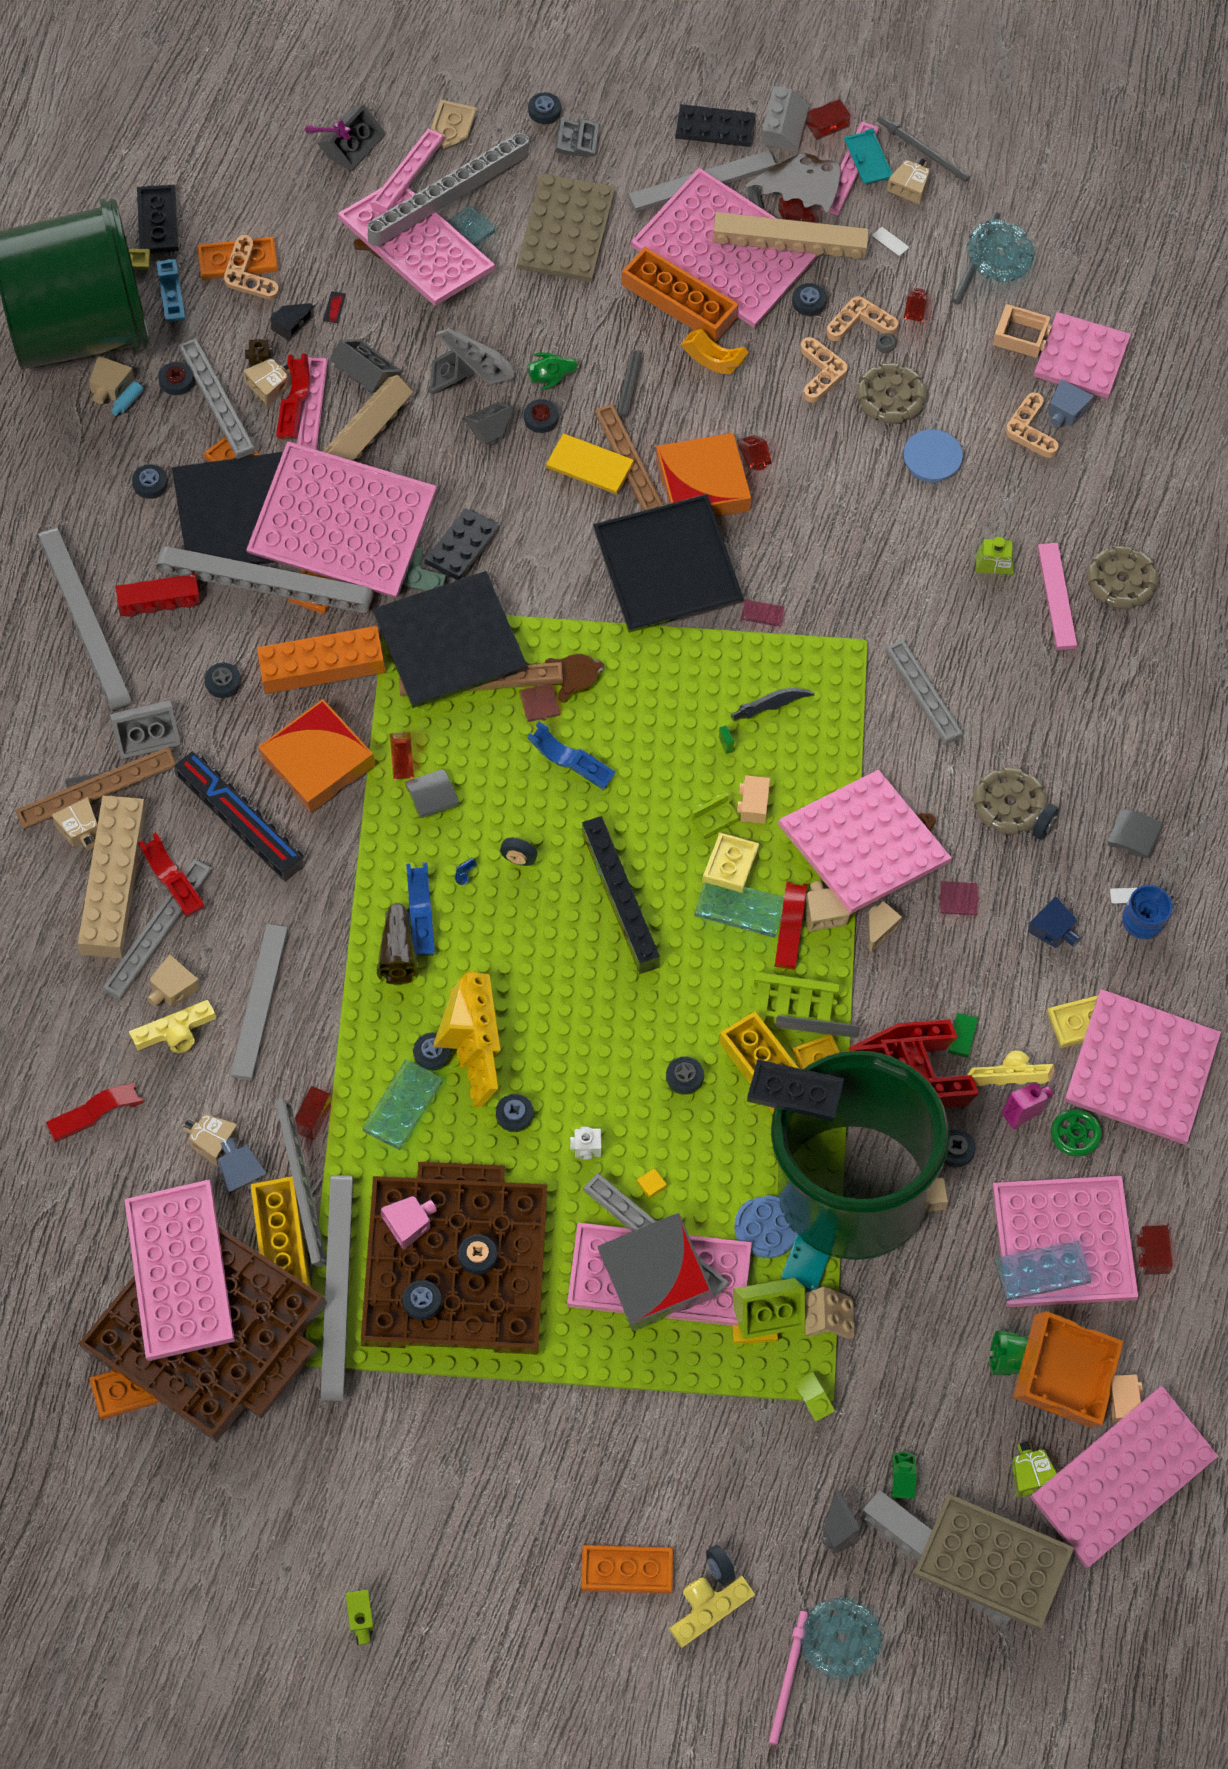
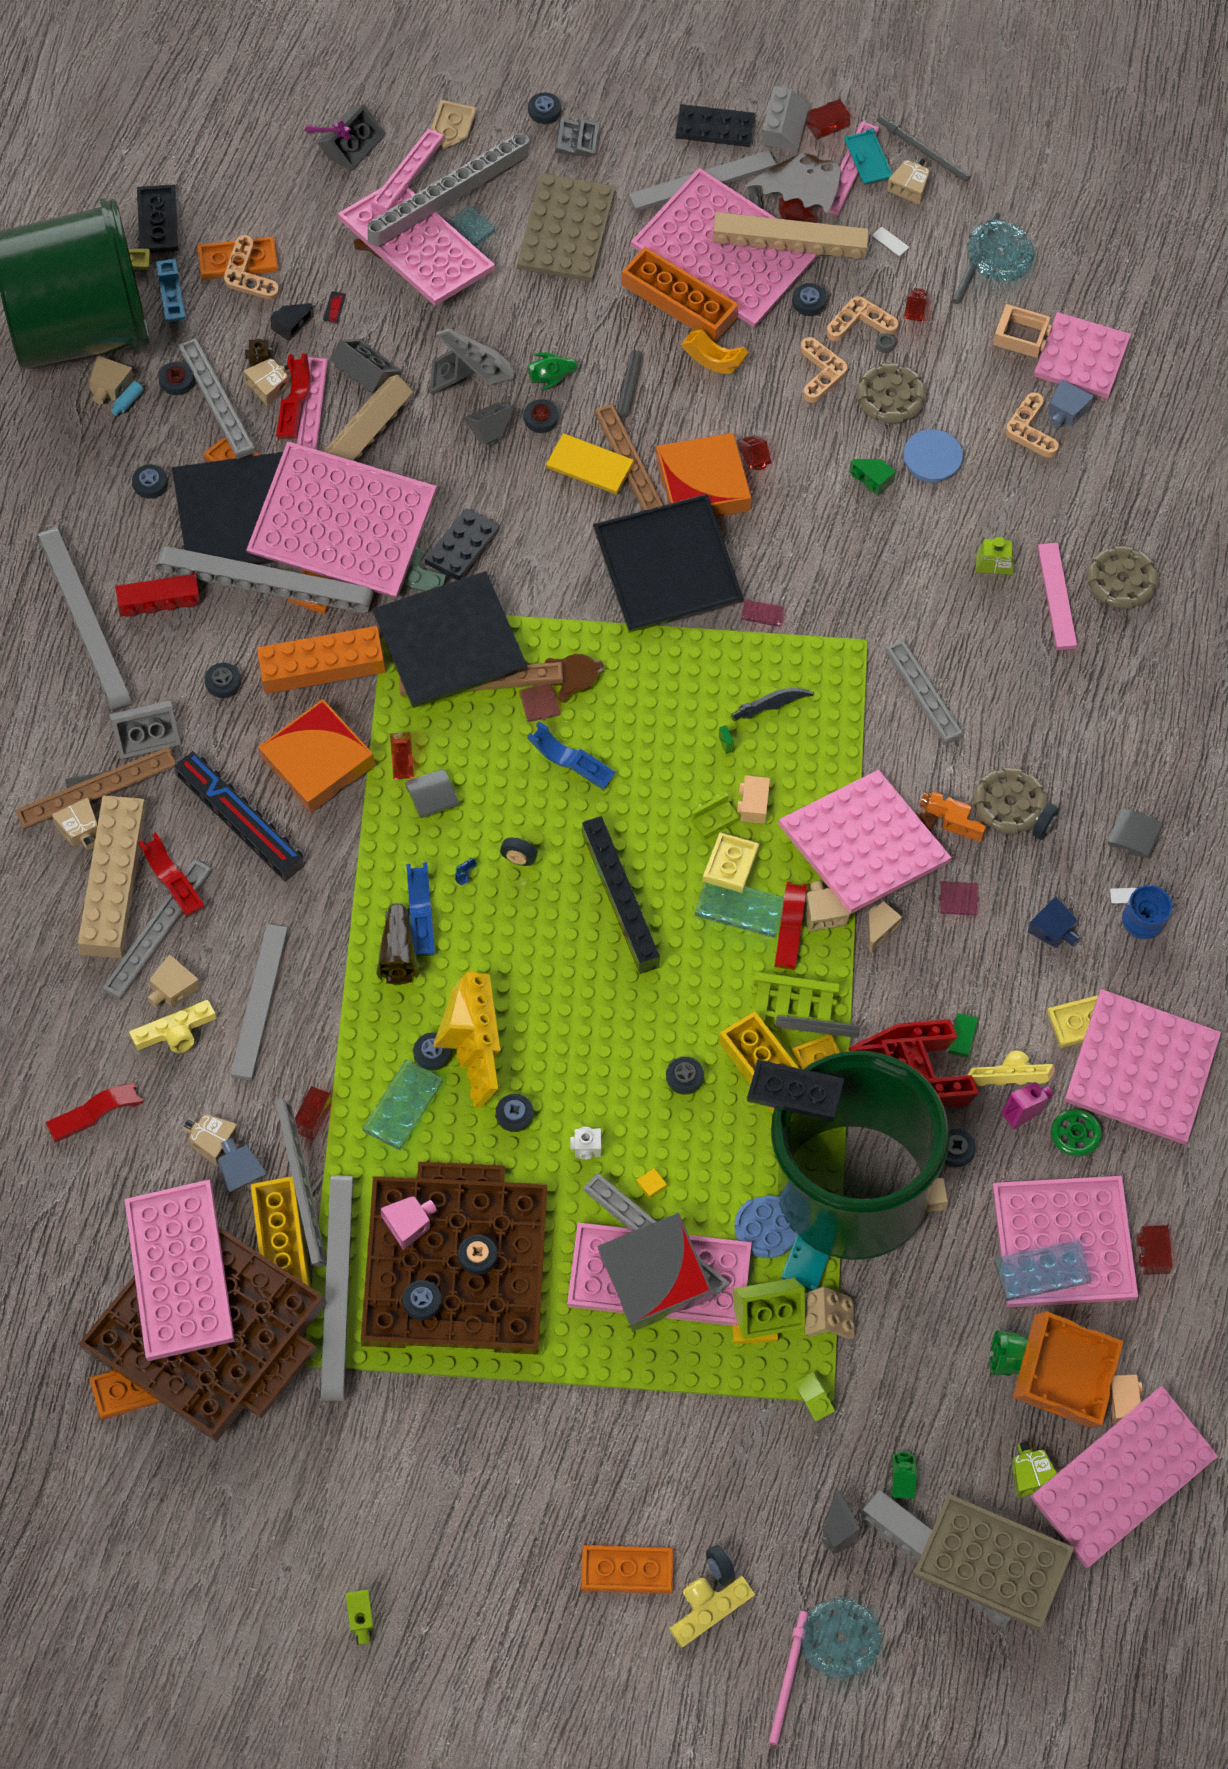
(873, 473): none -> green slope
(954, 814): none -> orange plate

